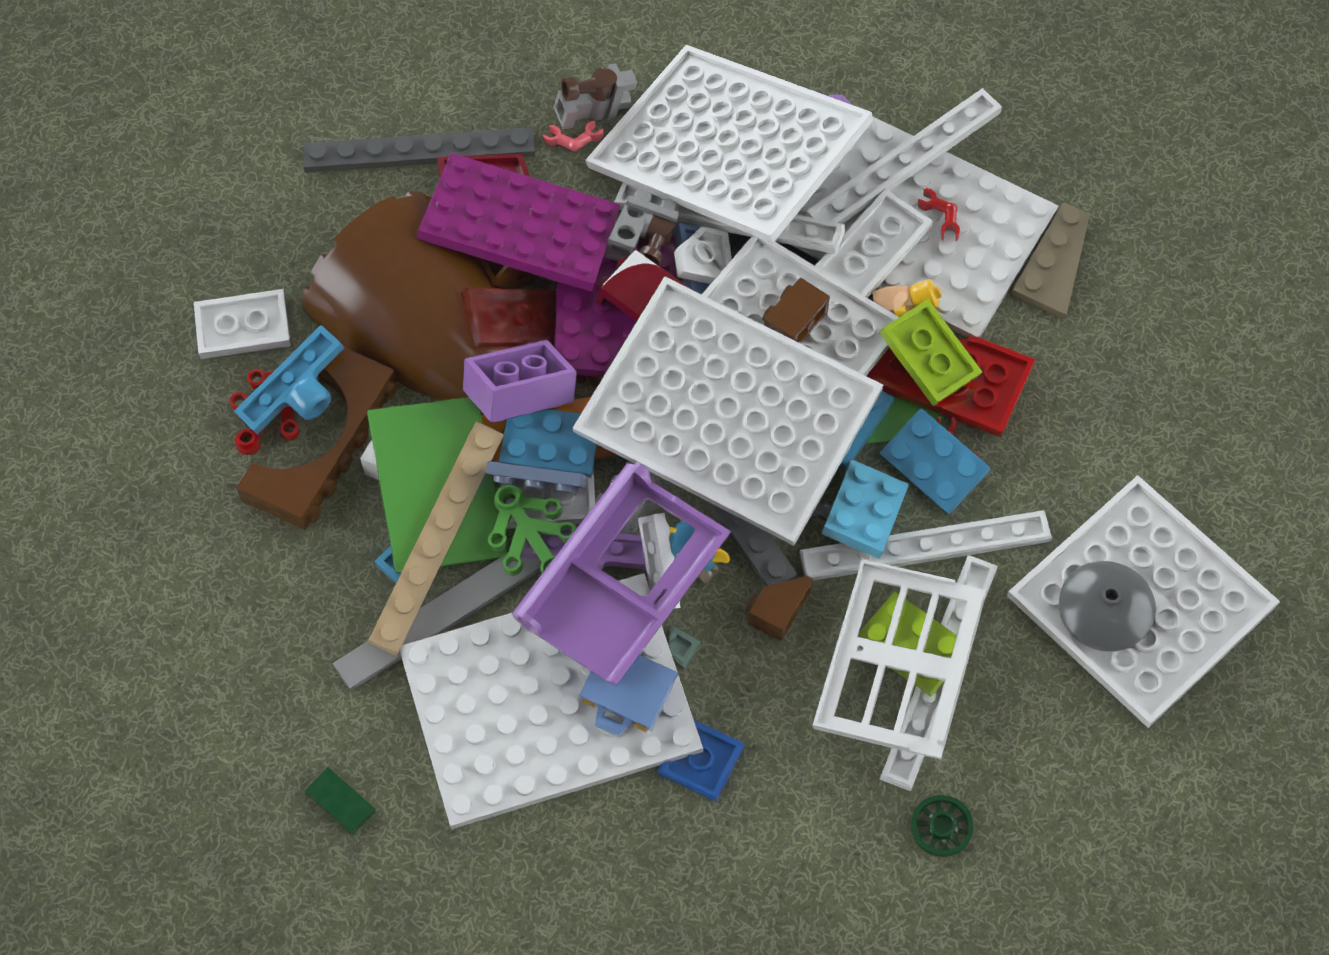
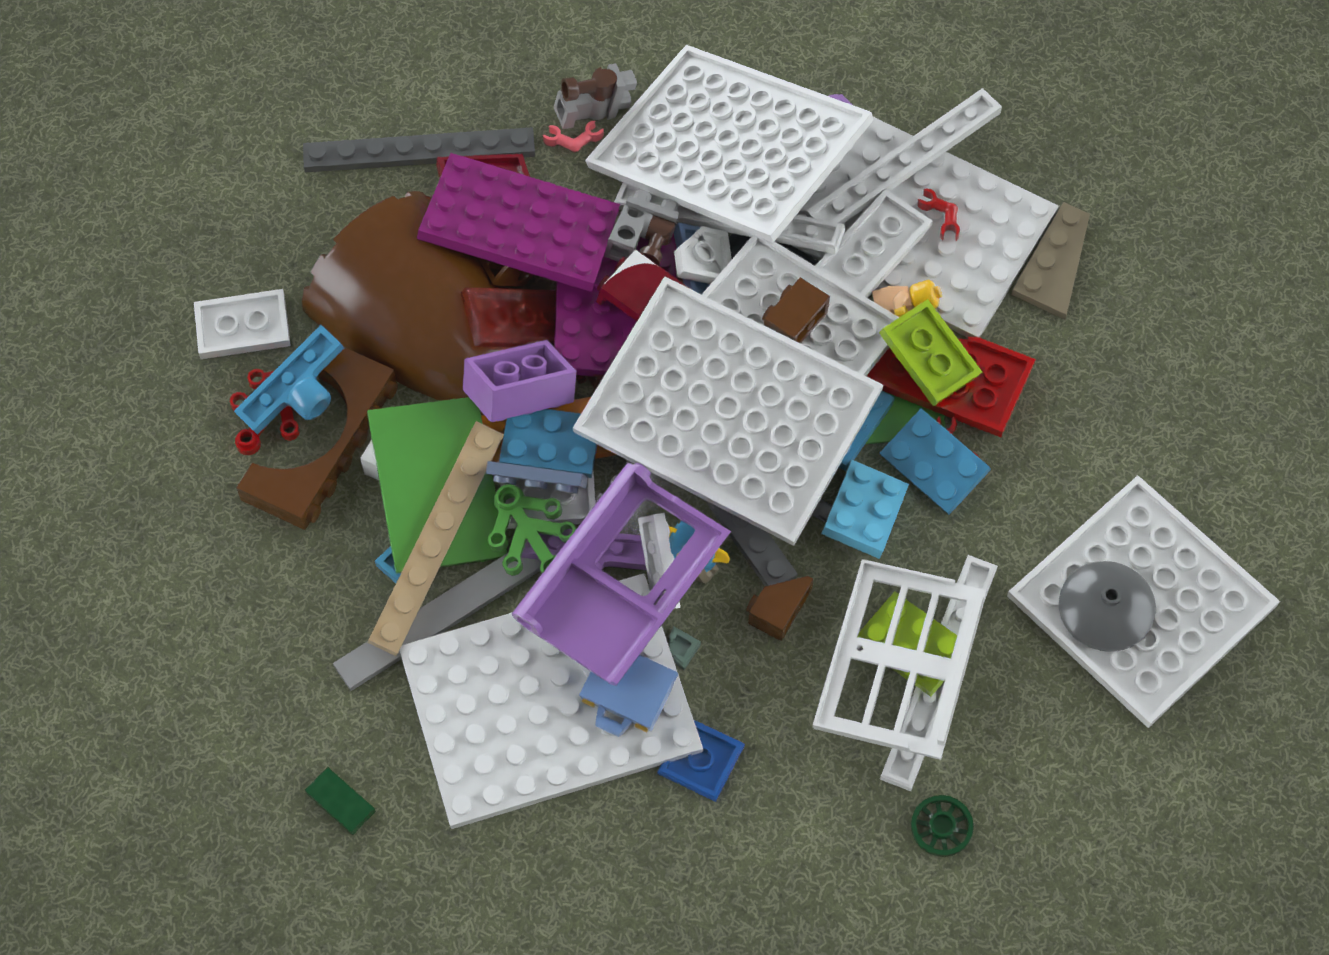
(931, 545): white tile -> none

